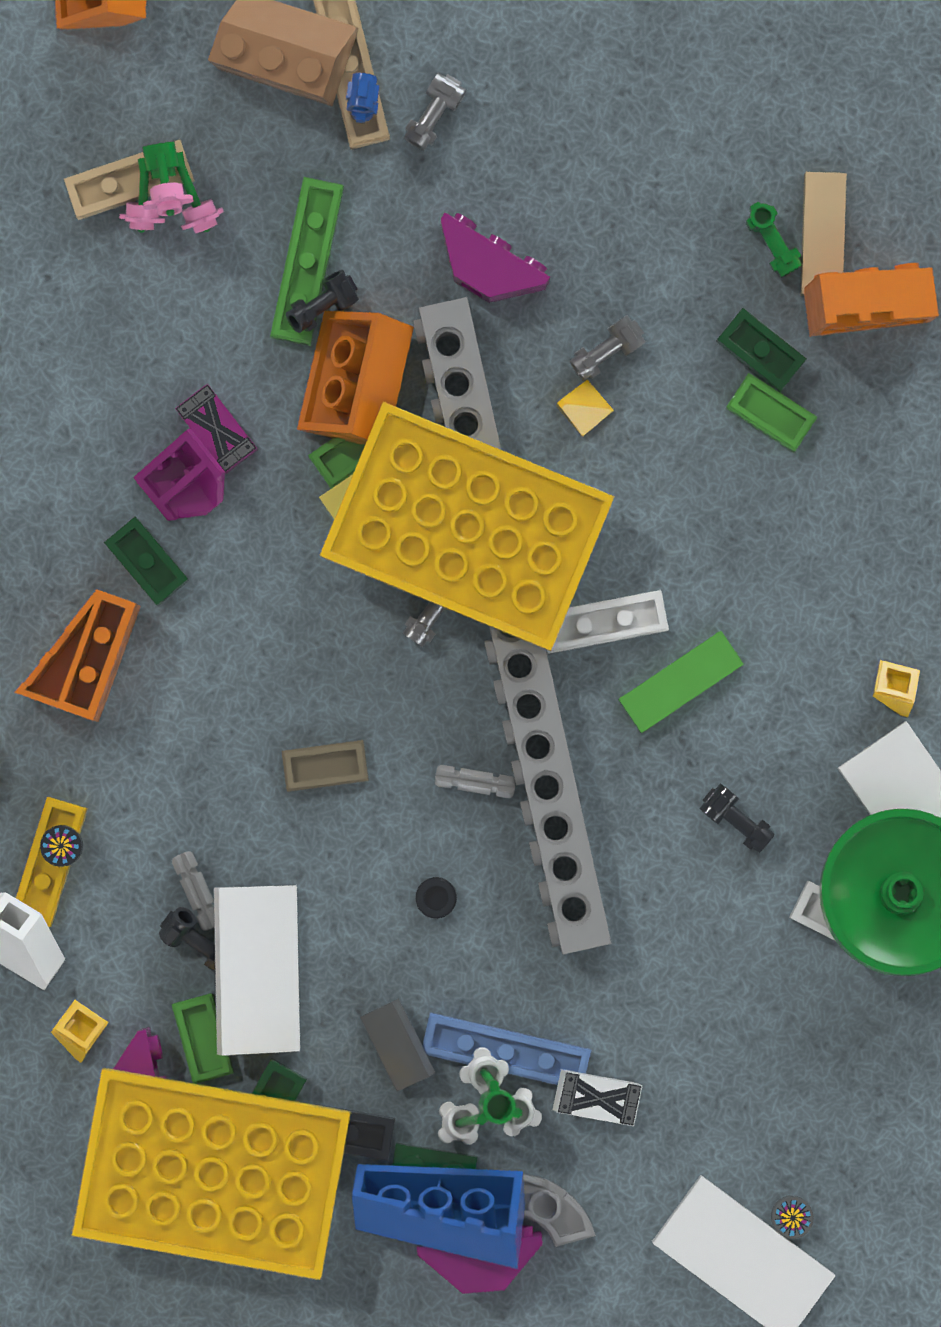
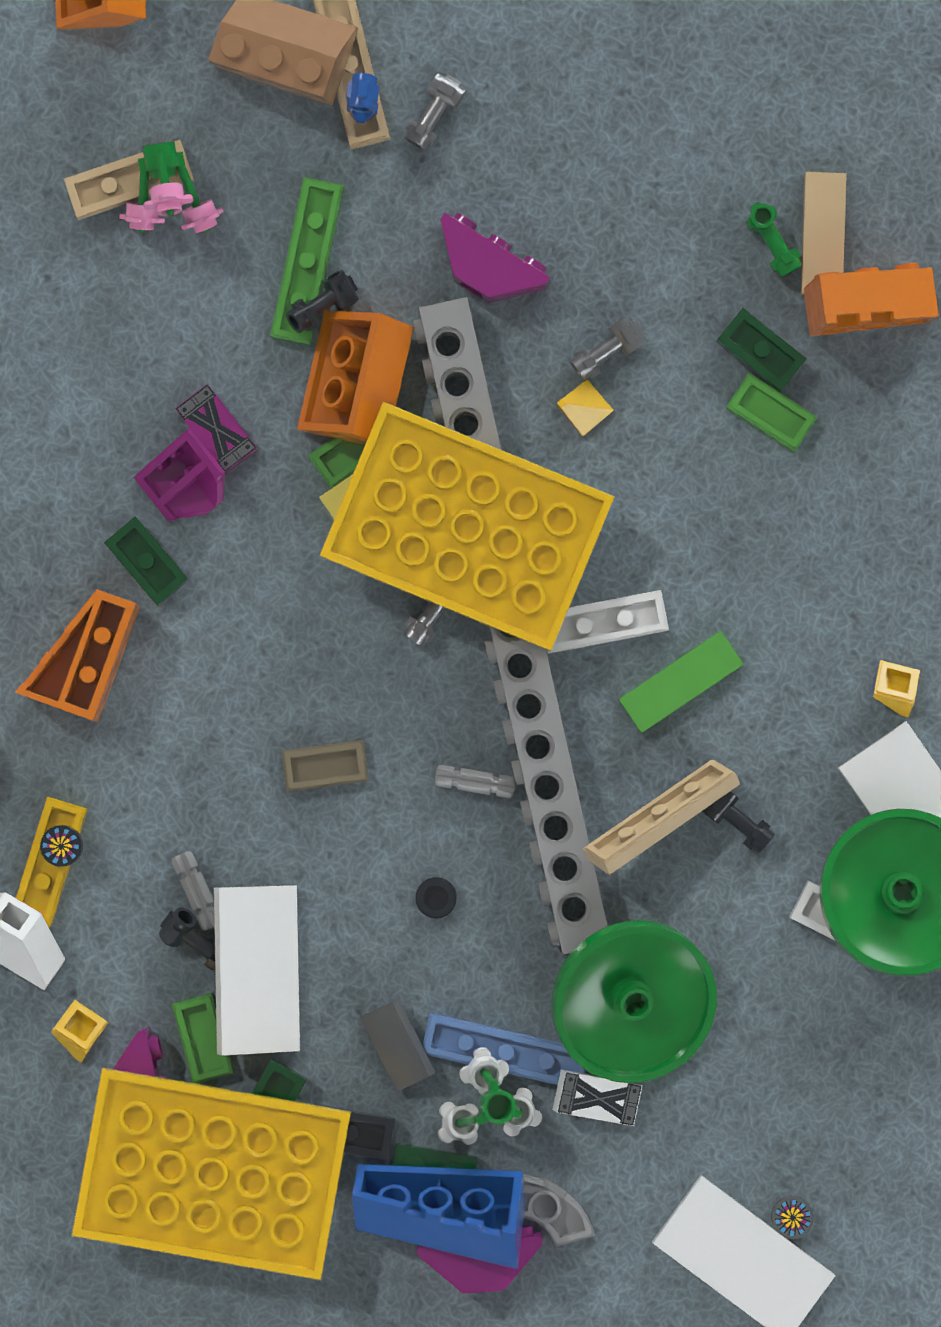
(634, 1001): none -> green dish
(661, 816): none -> tan tile

